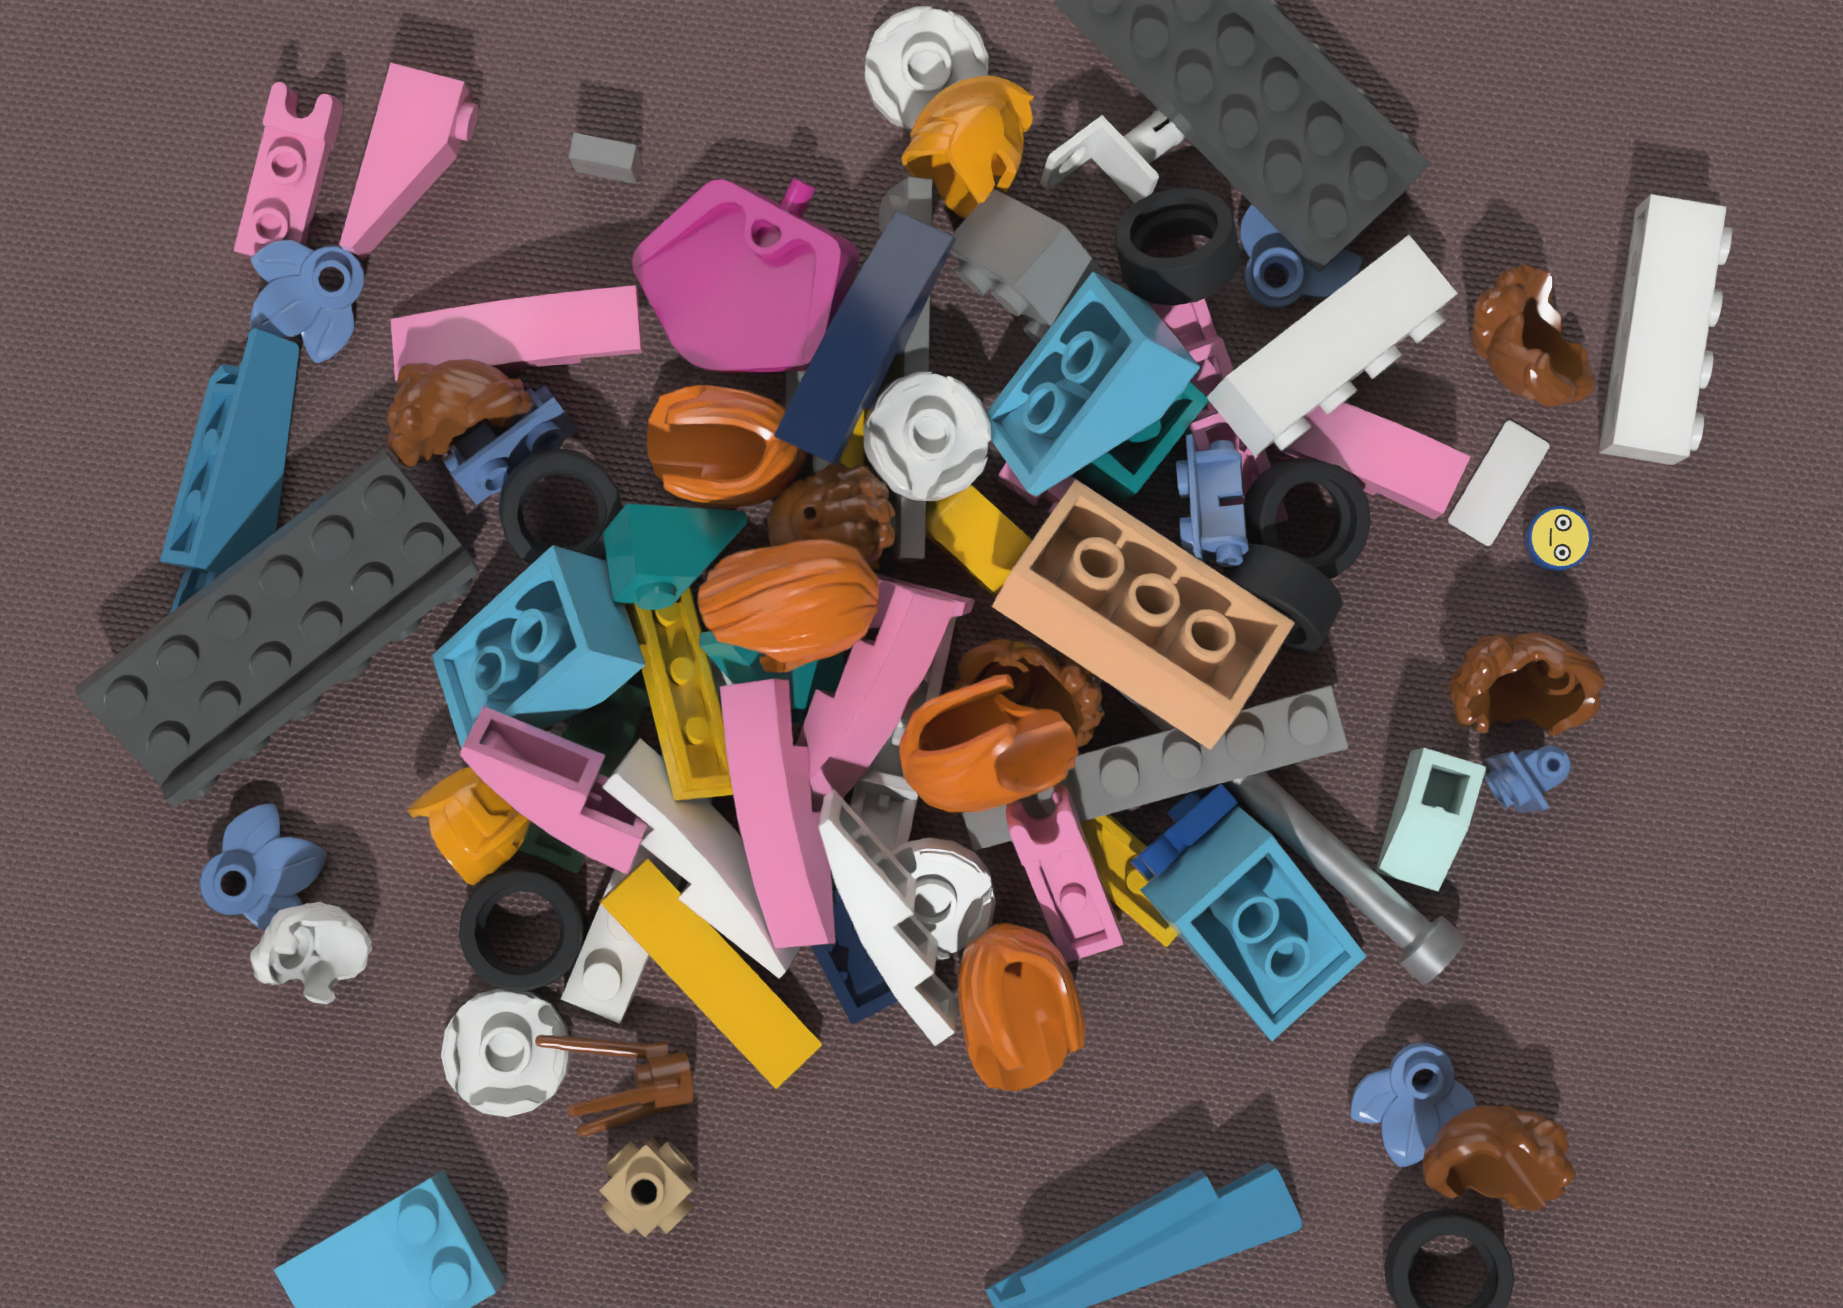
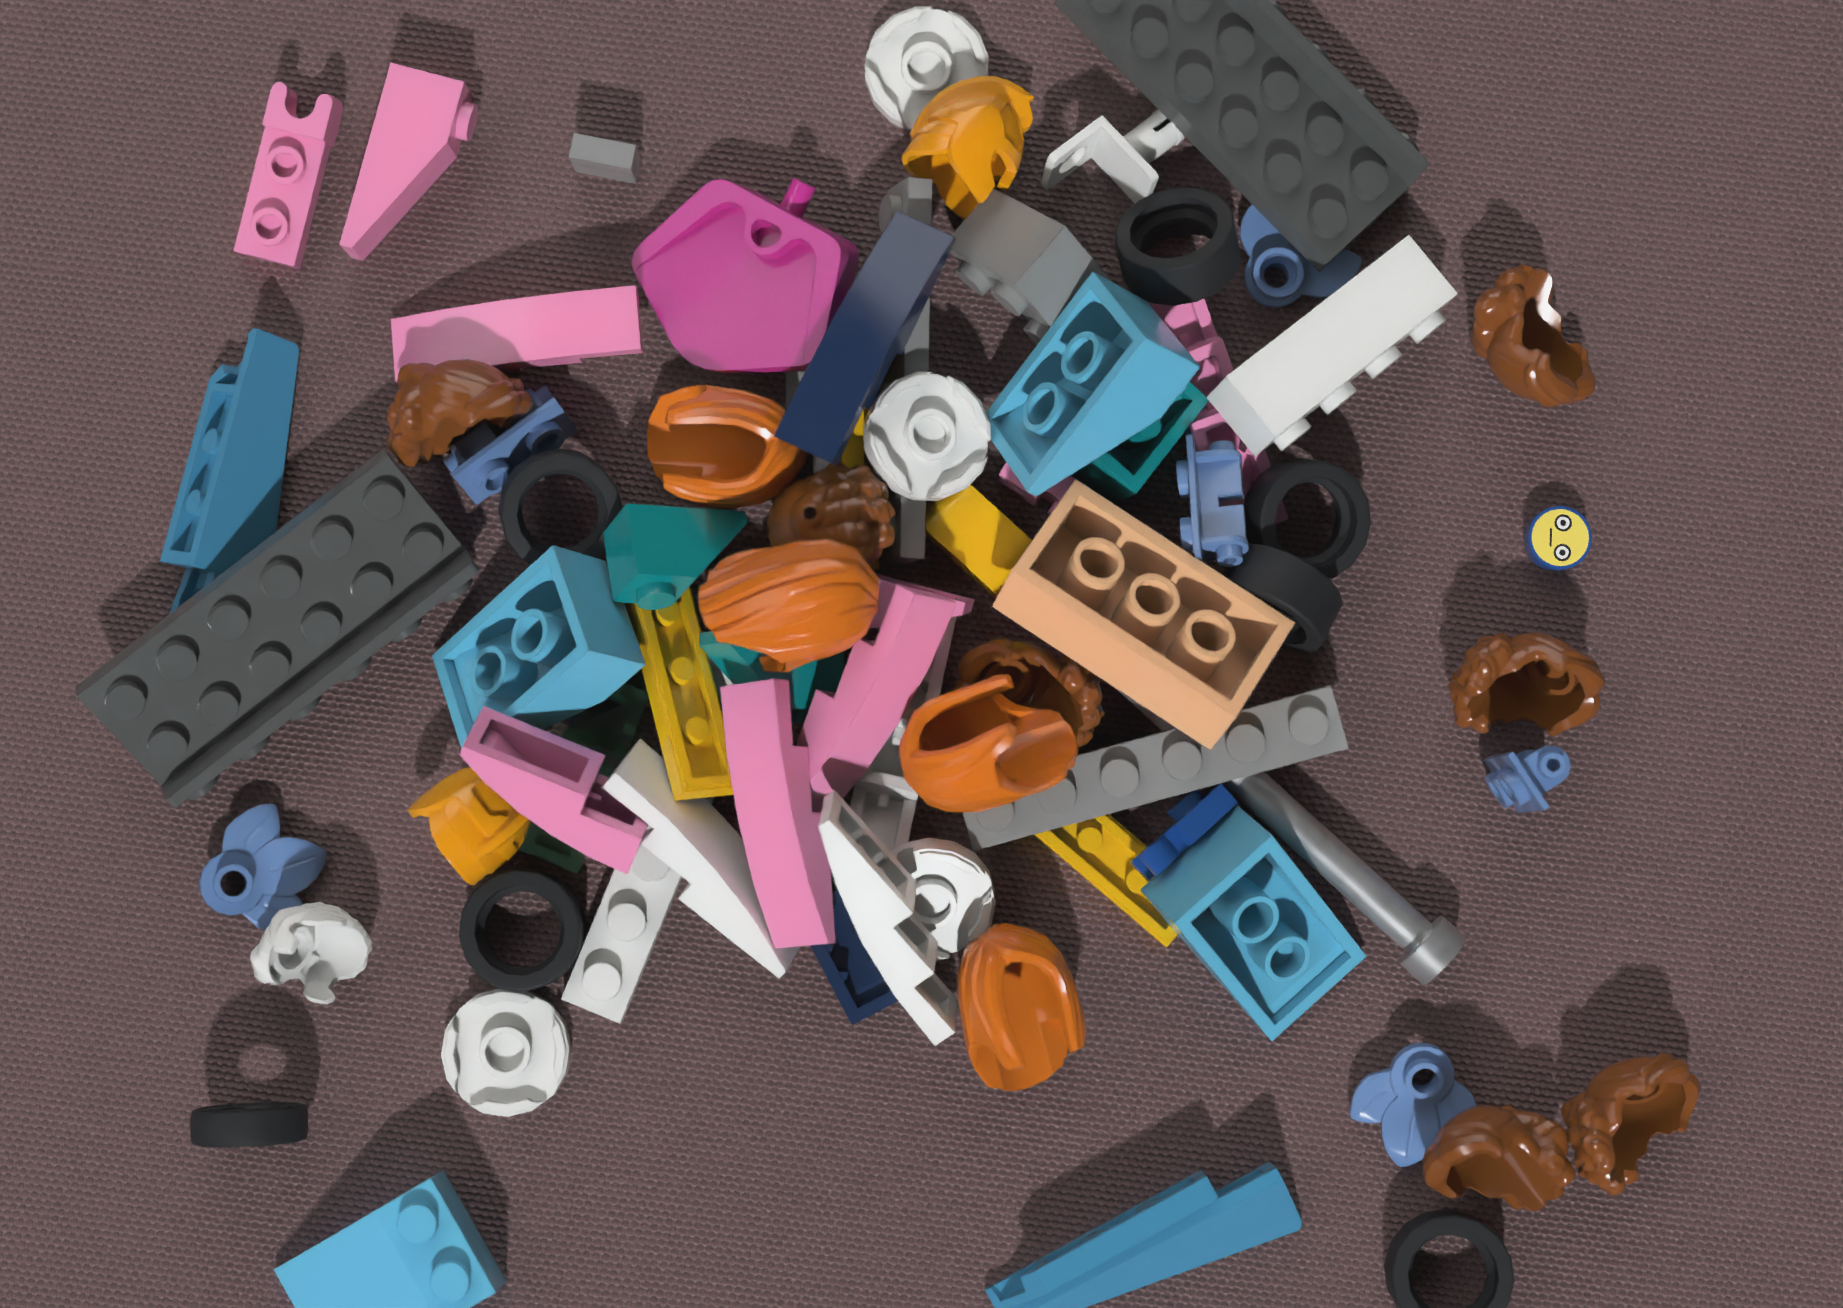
(249, 1124): none -> black tyre
(299, 302): medium blue plate -> none
(659, 1082): dark orange plant -> none
(666, 1169): tan brick -> none
(710, 973): yellow tile -> none
(1065, 878): bright pink plate -> none
(1383, 457): bright pink slope -> none
(1430, 817): light aqua slope -> none
(1498, 483): white sticker -> none
(1621, 1114): none -> dark orange hair
(1664, 330): white brick -> none

